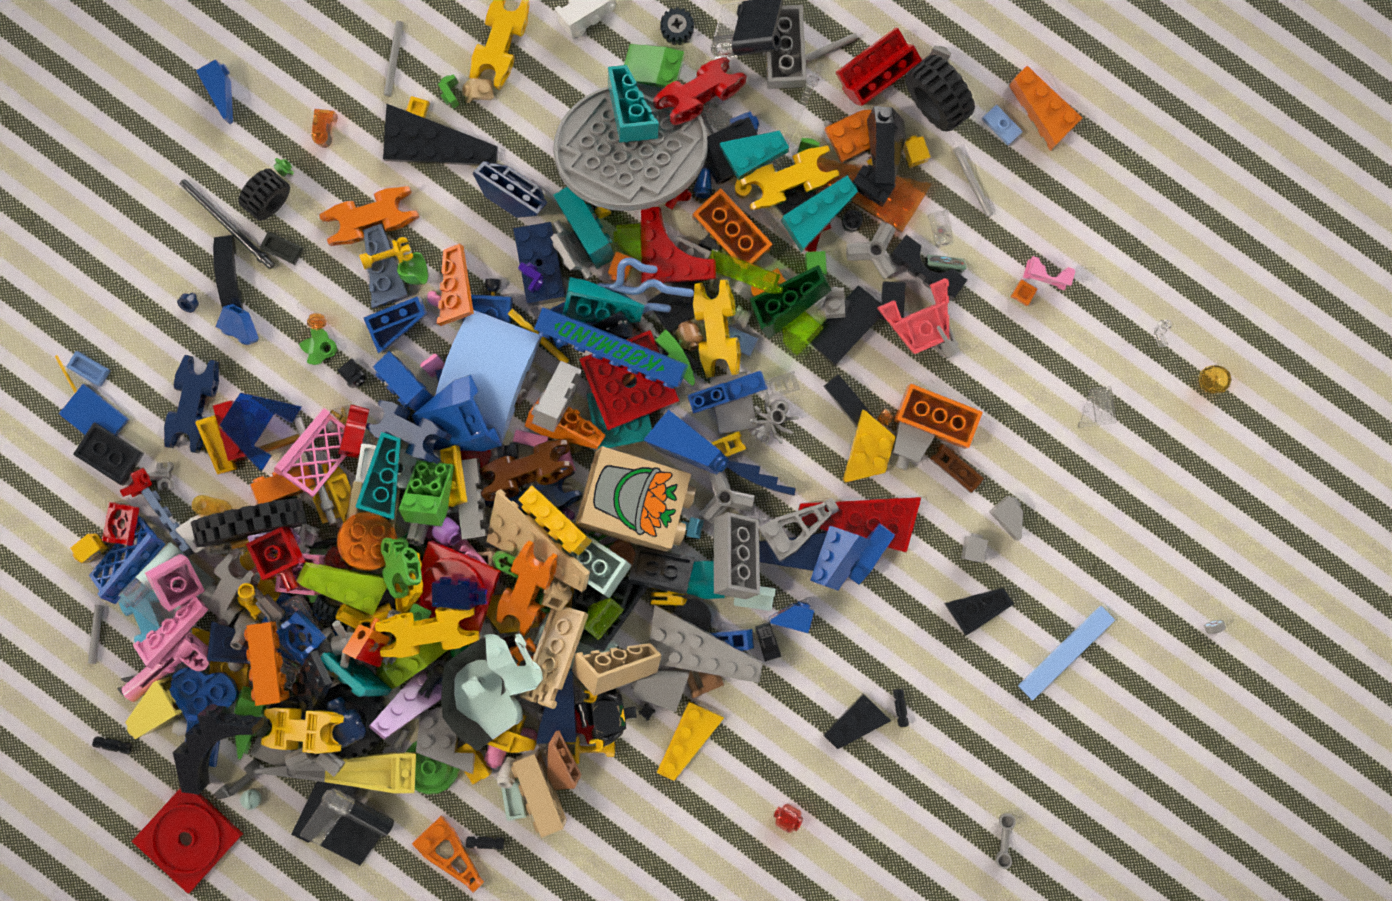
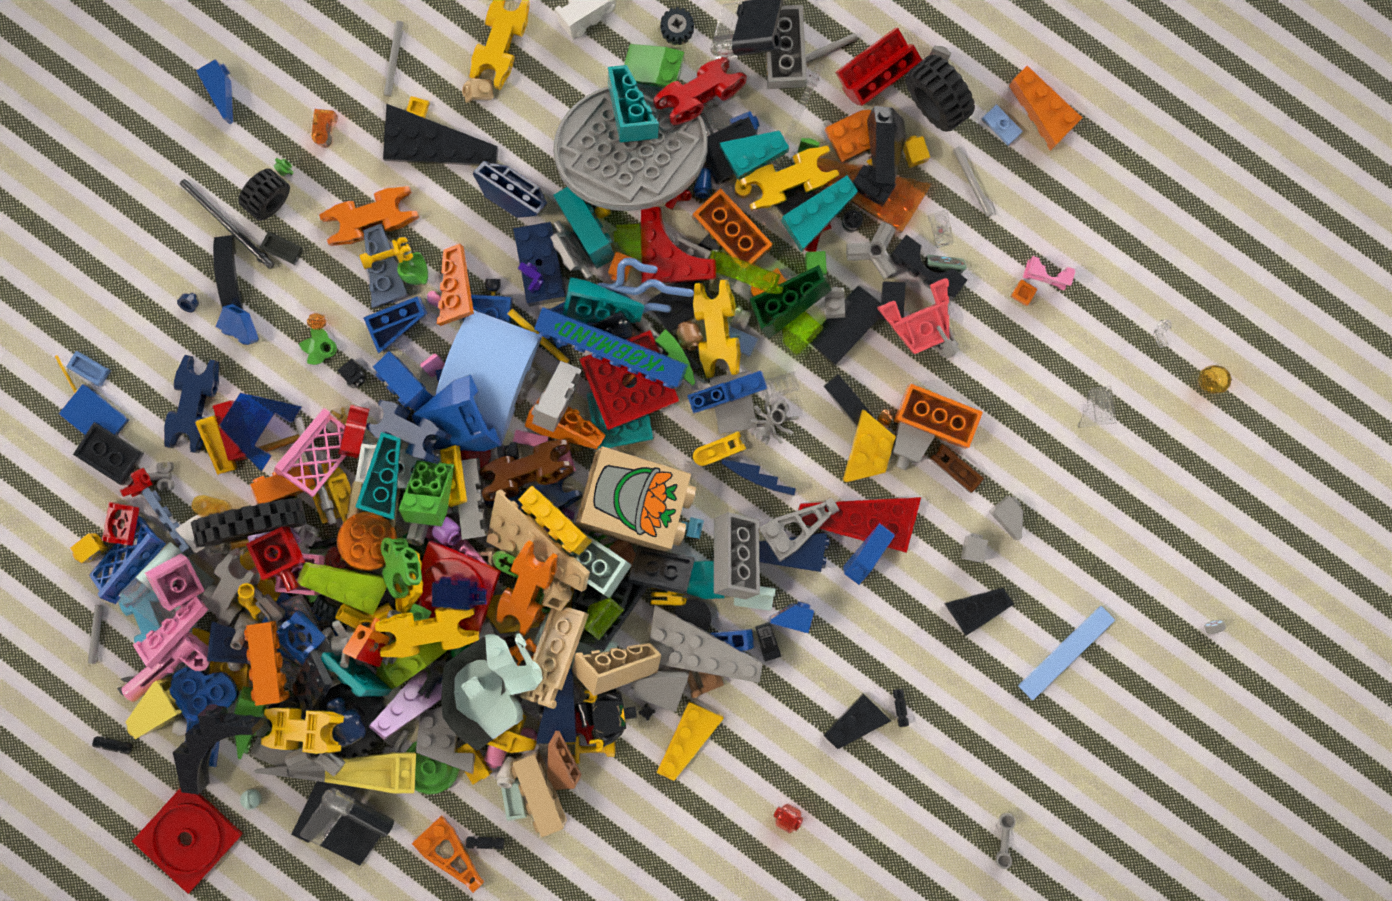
(225, 791): dark grey bar -> none
(445, 84): bright green bracket -> none
(683, 443): blue slope -> none
(716, 507): light grey piece -> none
(837, 557): blue wedge -> none

